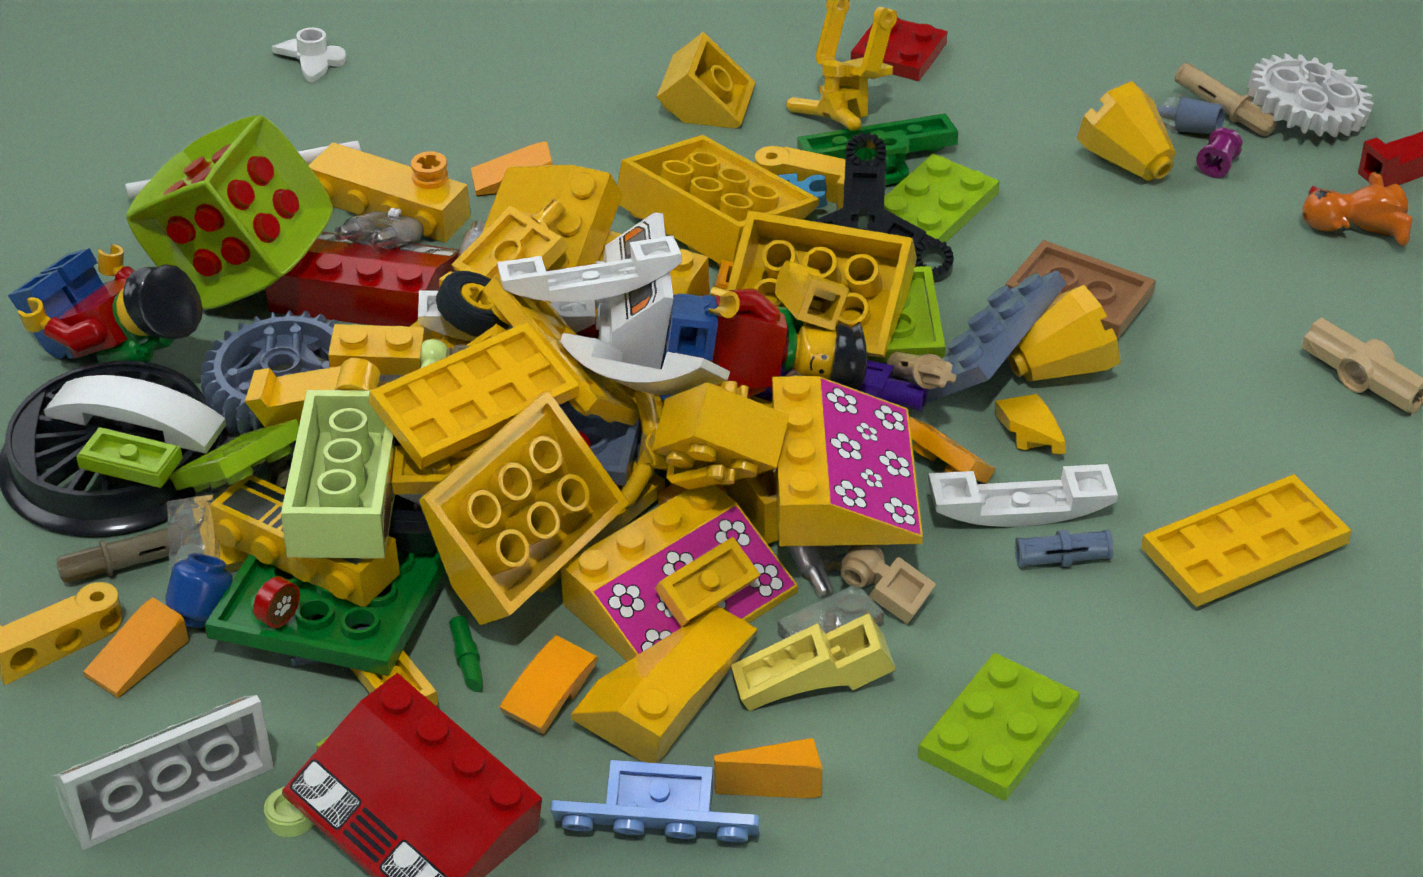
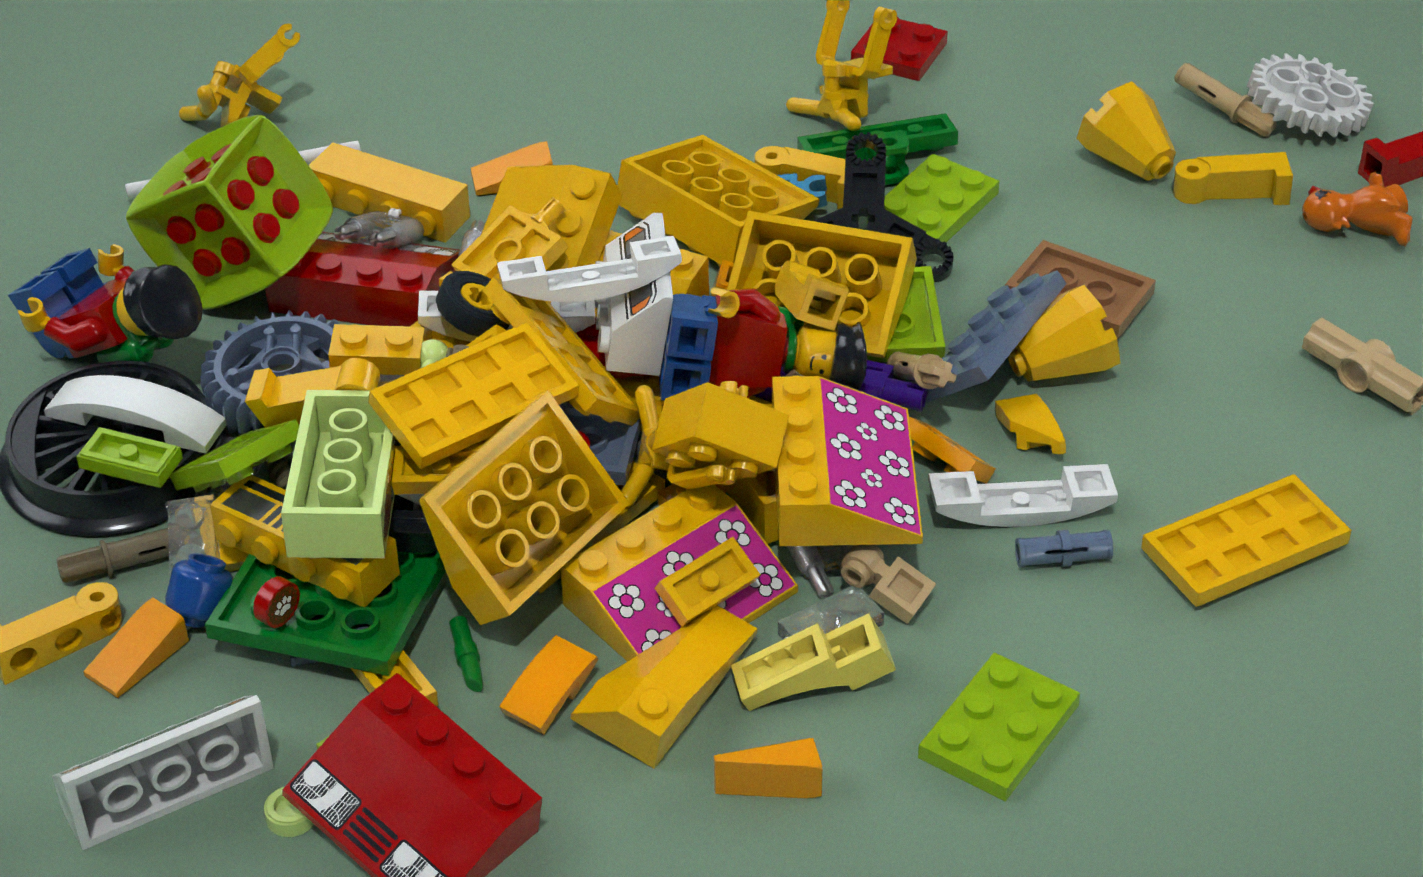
(241, 84): none -> yellow piece
(313, 53): white animal -> none
(429, 170): light orange bush -> none
(657, 798): light blue bracket -> none
(677, 374): white slope -> none
(706, 85): yellow slope -> none
(1191, 115): sand blue piece -> none
(1217, 156): magenta bush -> none
(1234, 178): none -> yellow leg

